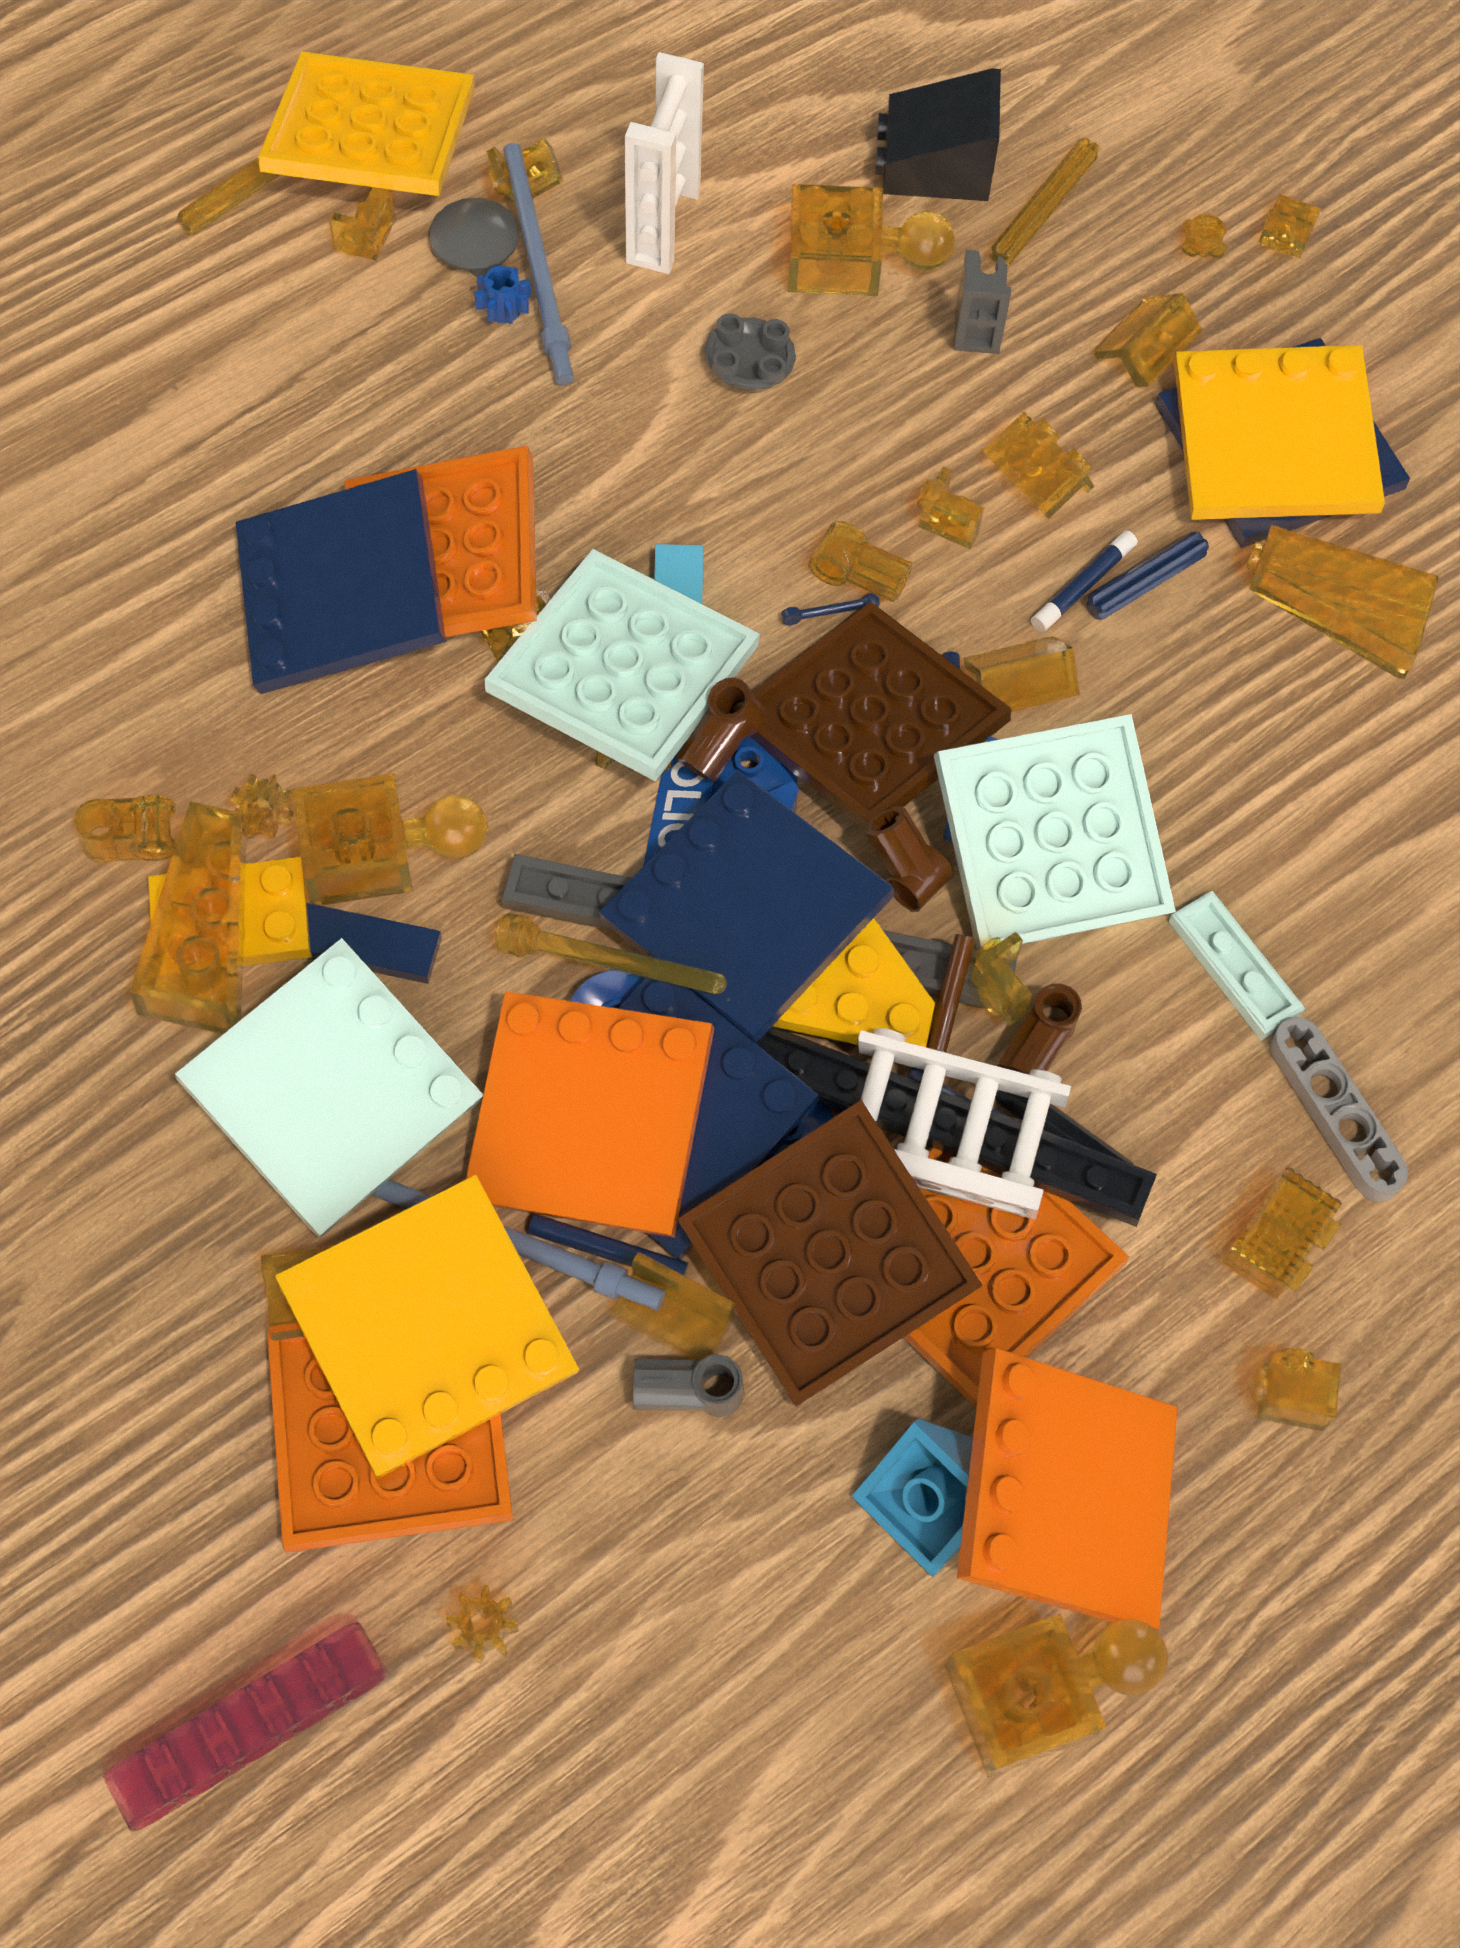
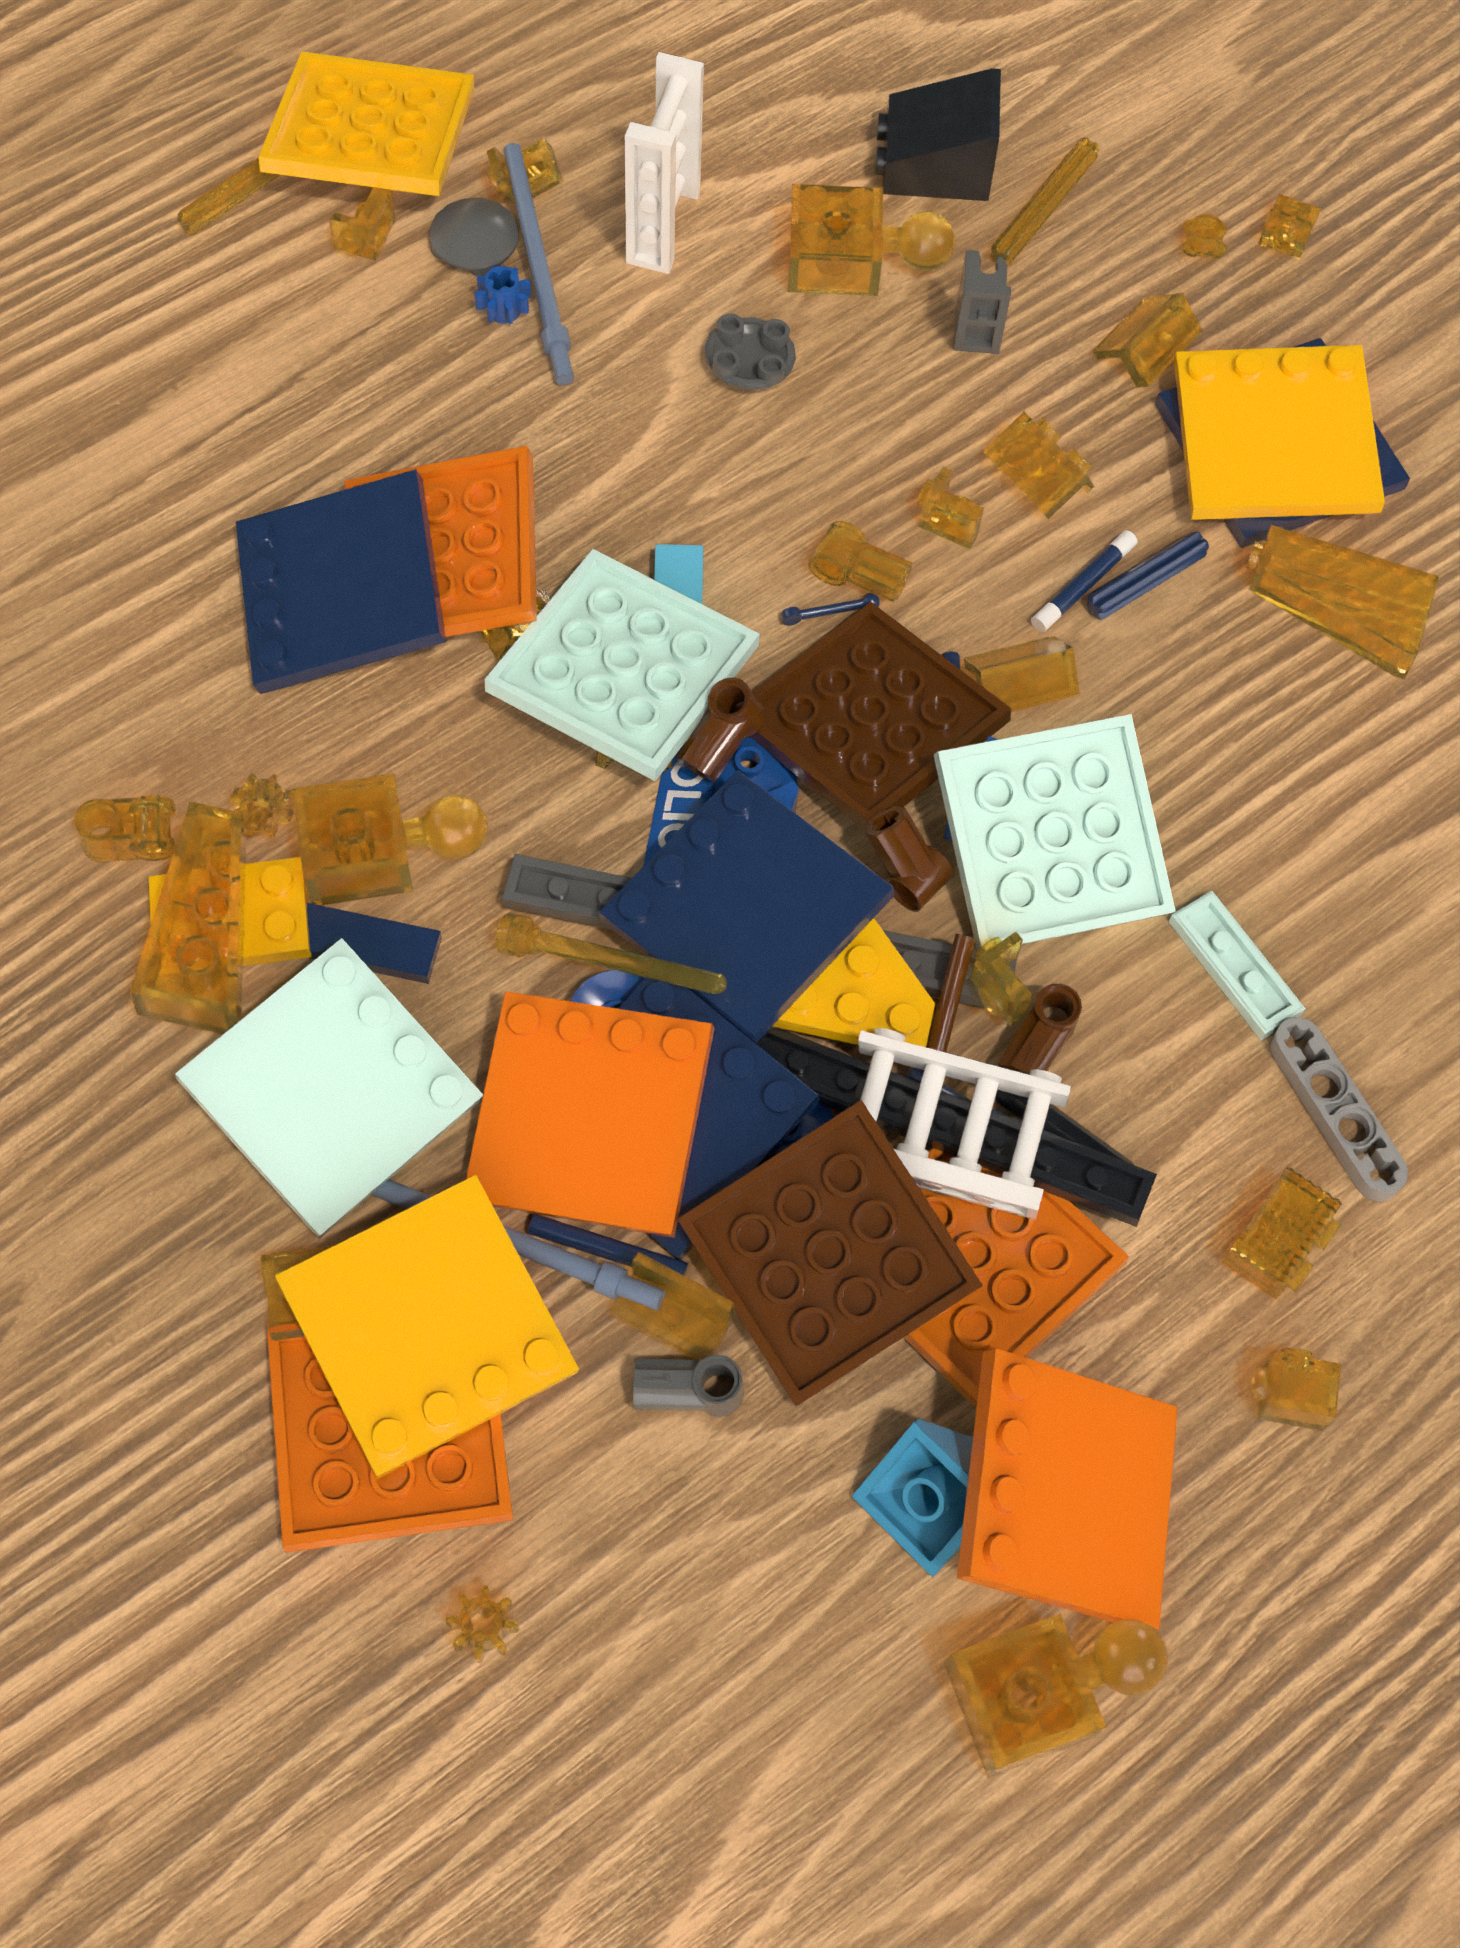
(244, 1726): clear pink beam -> none

